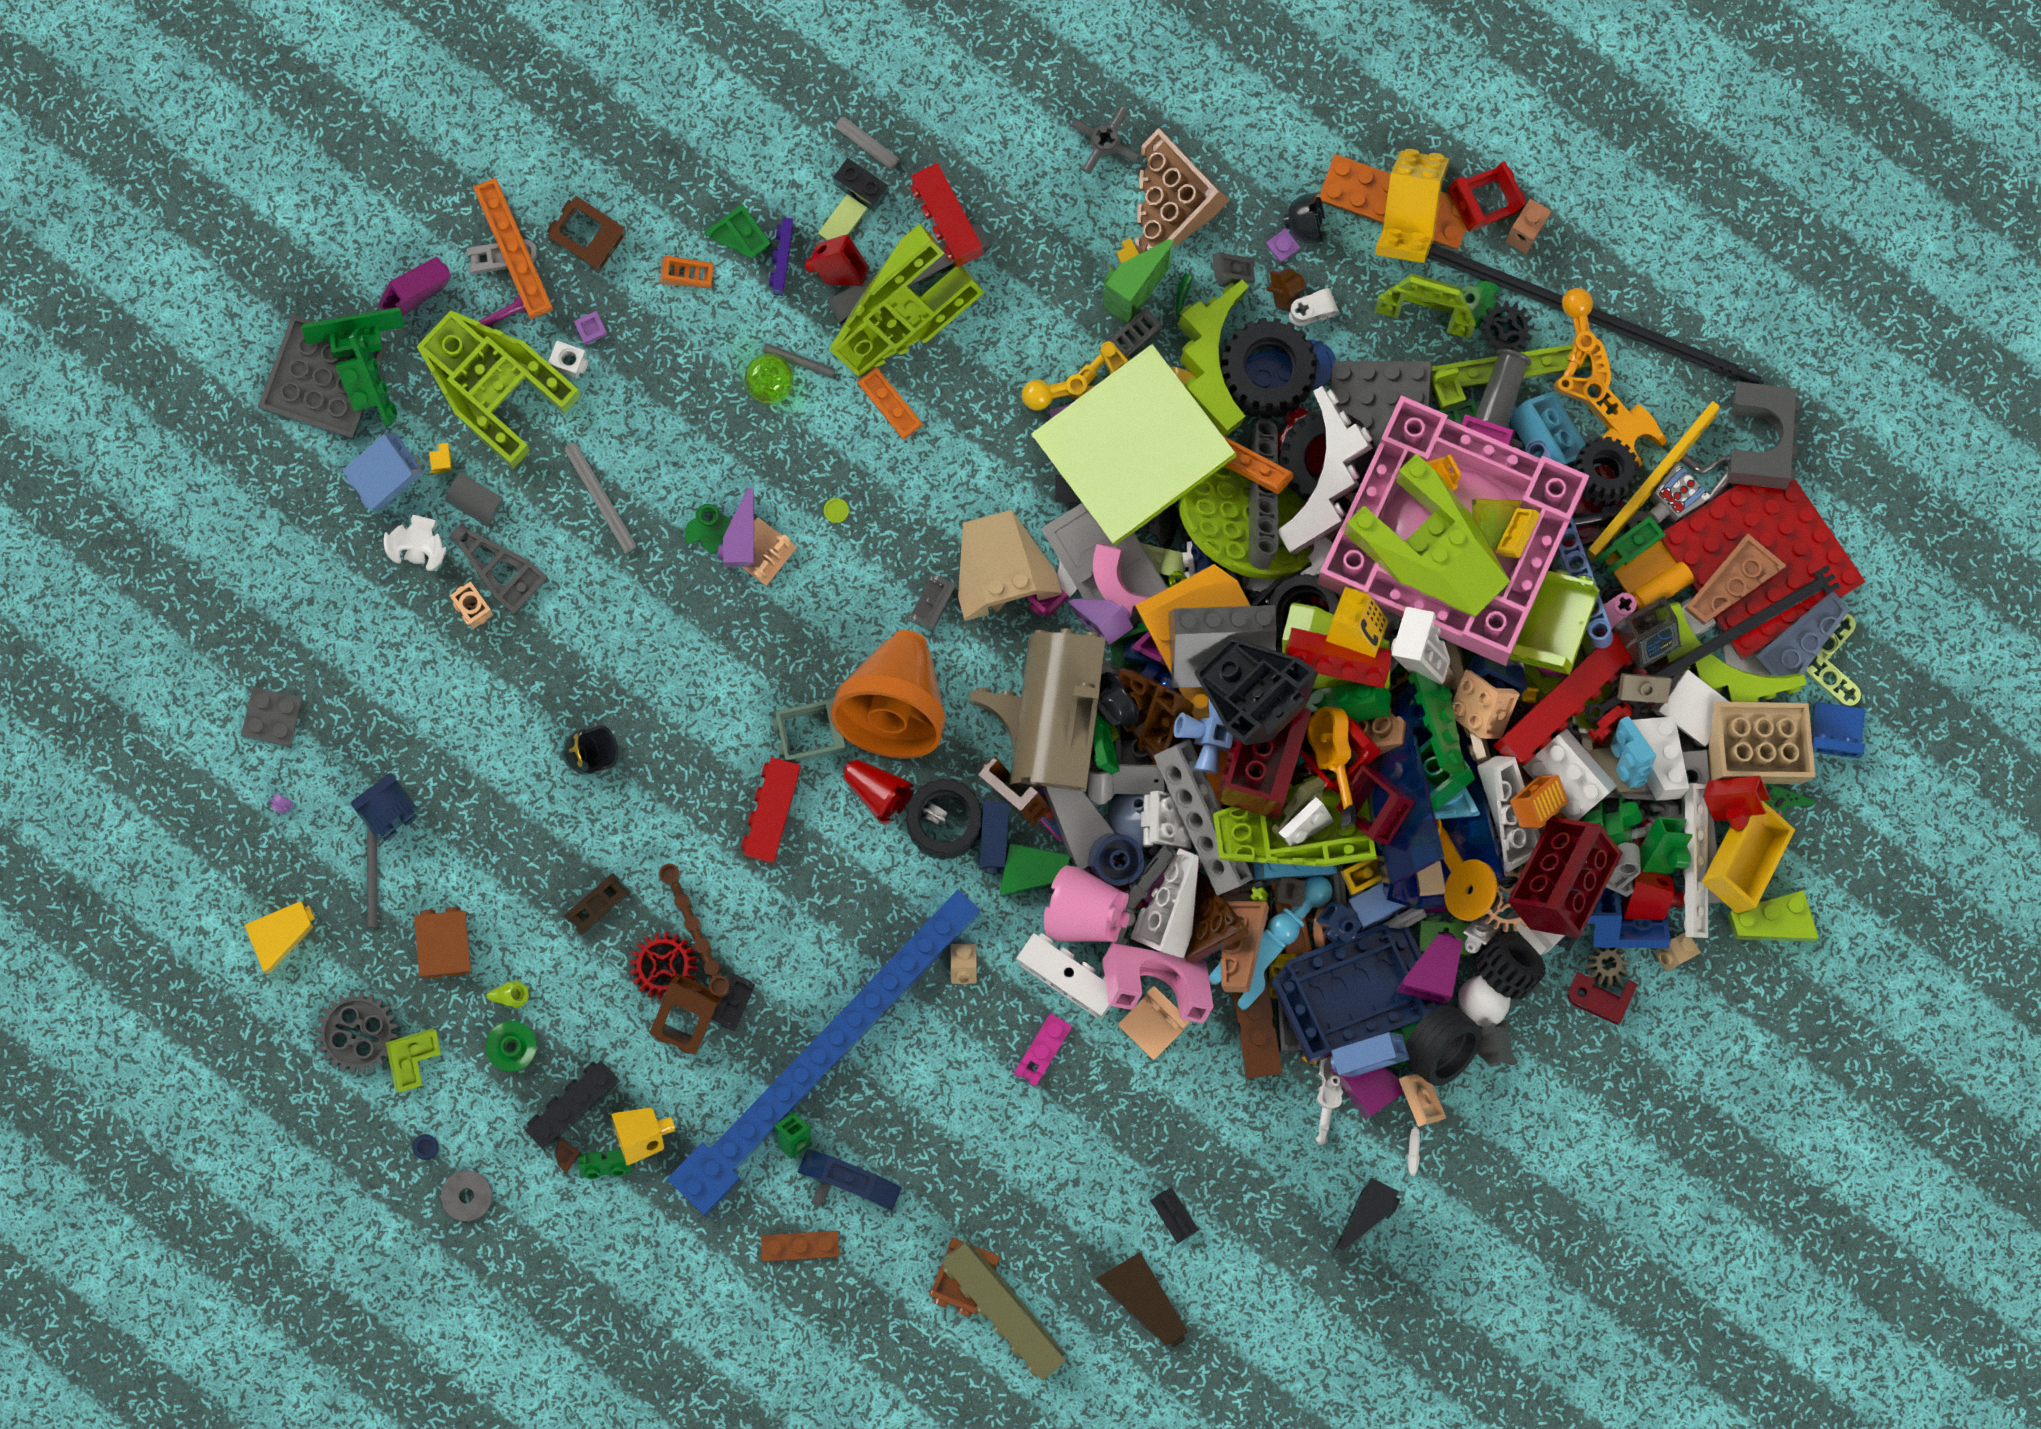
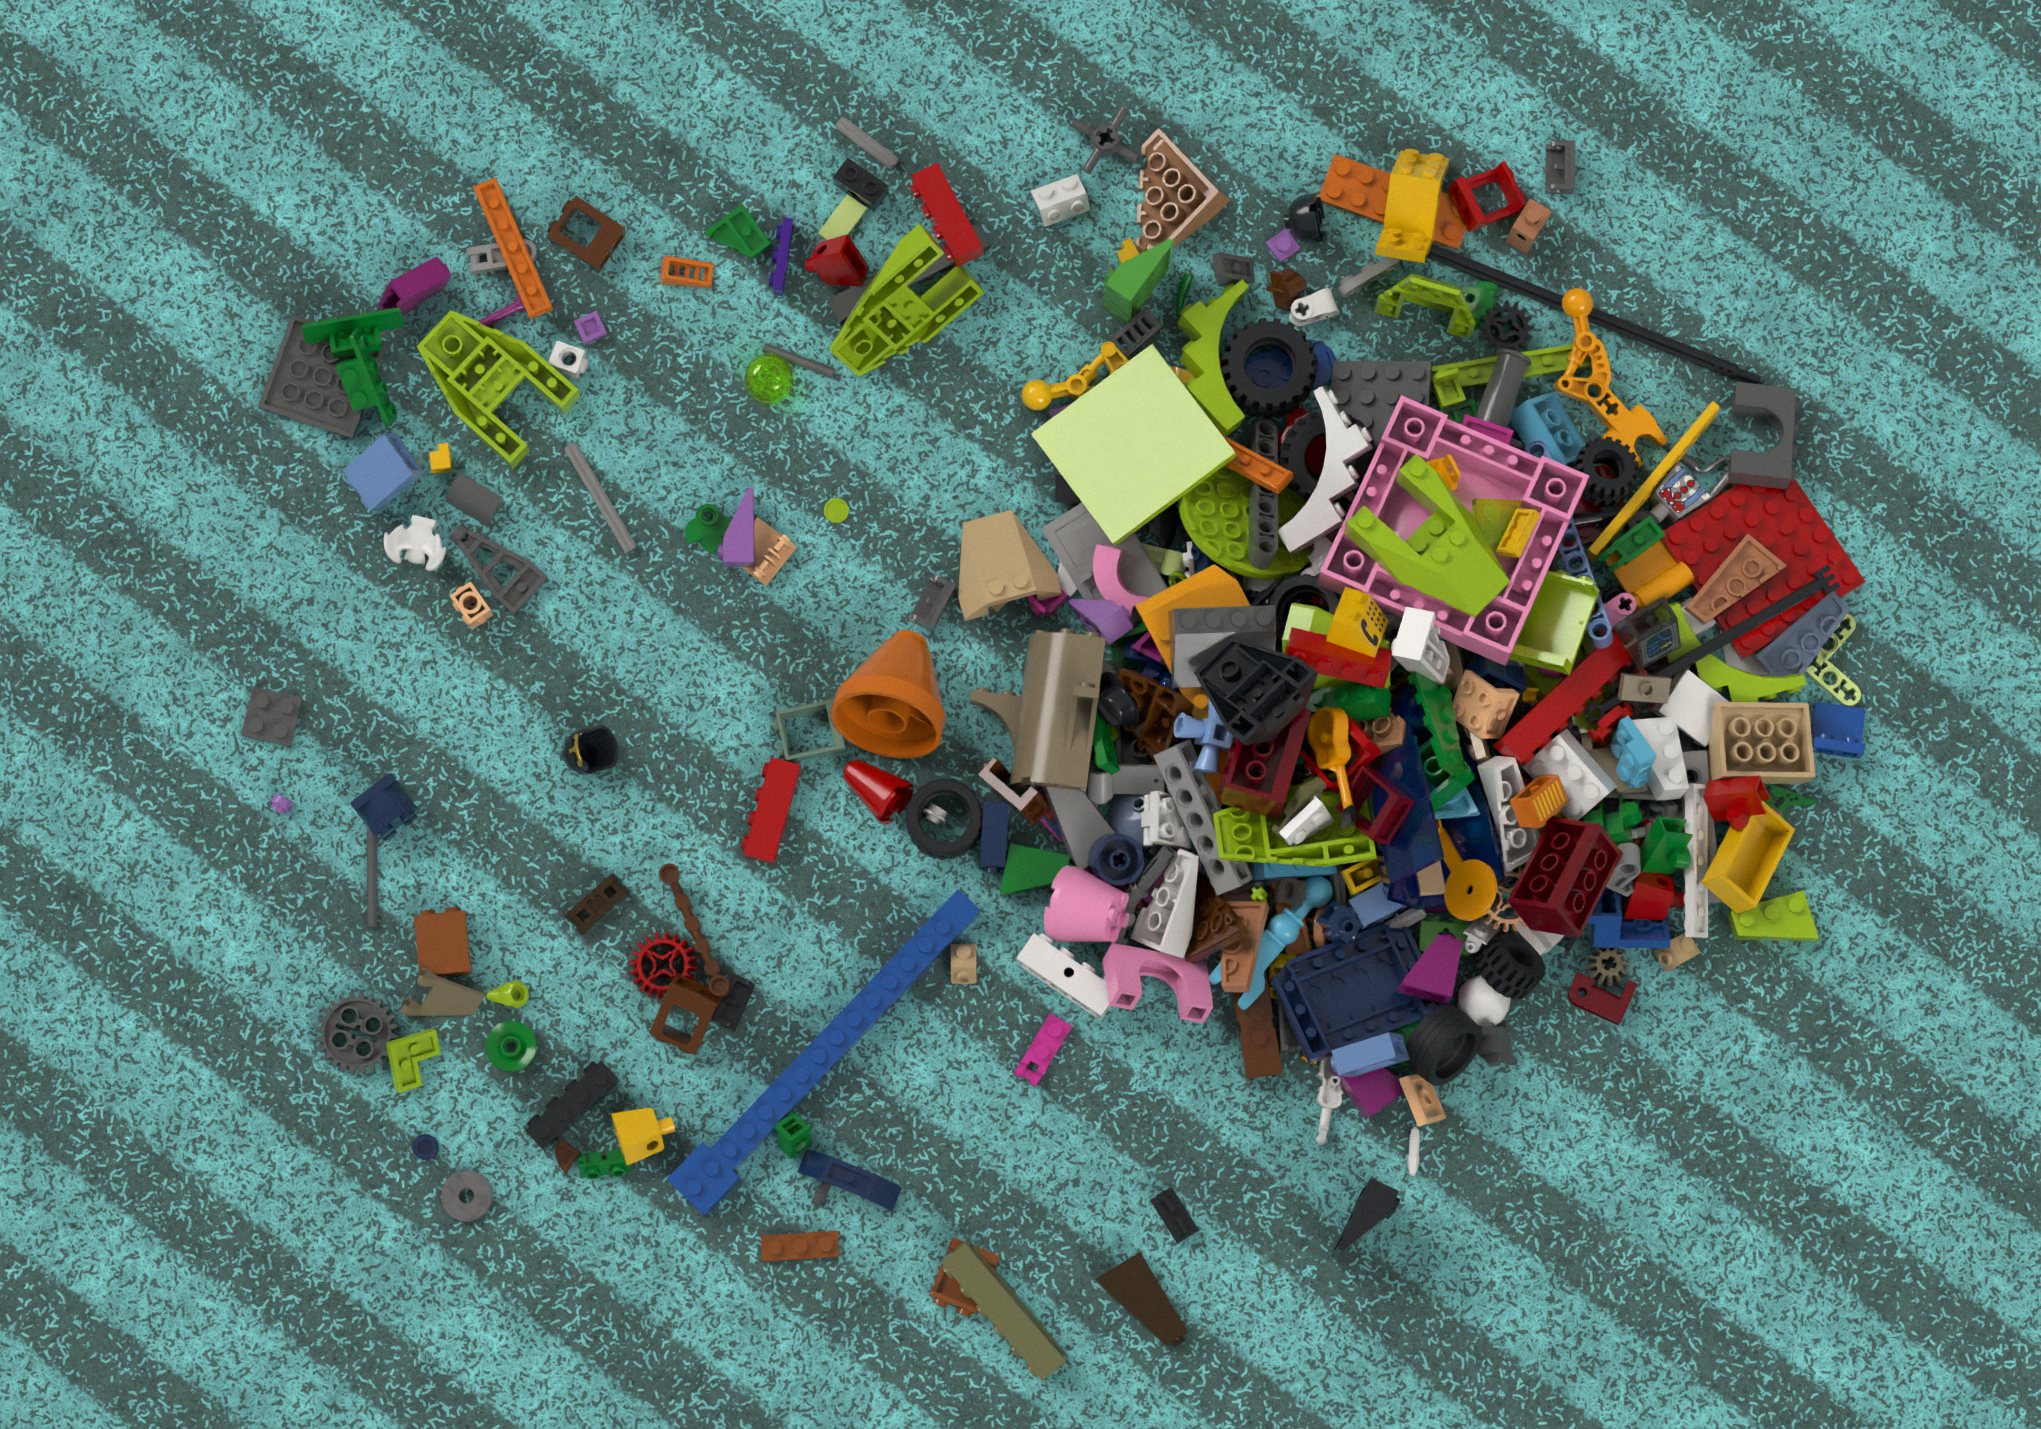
(279, 933): yellow slope -> none
(443, 998): none -> dark tan flag
(889, 403): orange tile -> none
(1061, 200): none -> white bracket
(1153, 1023): light nougat bracket -> none
(1369, 274): none -> light grey plate
(1560, 167): none -> dark grey hinge

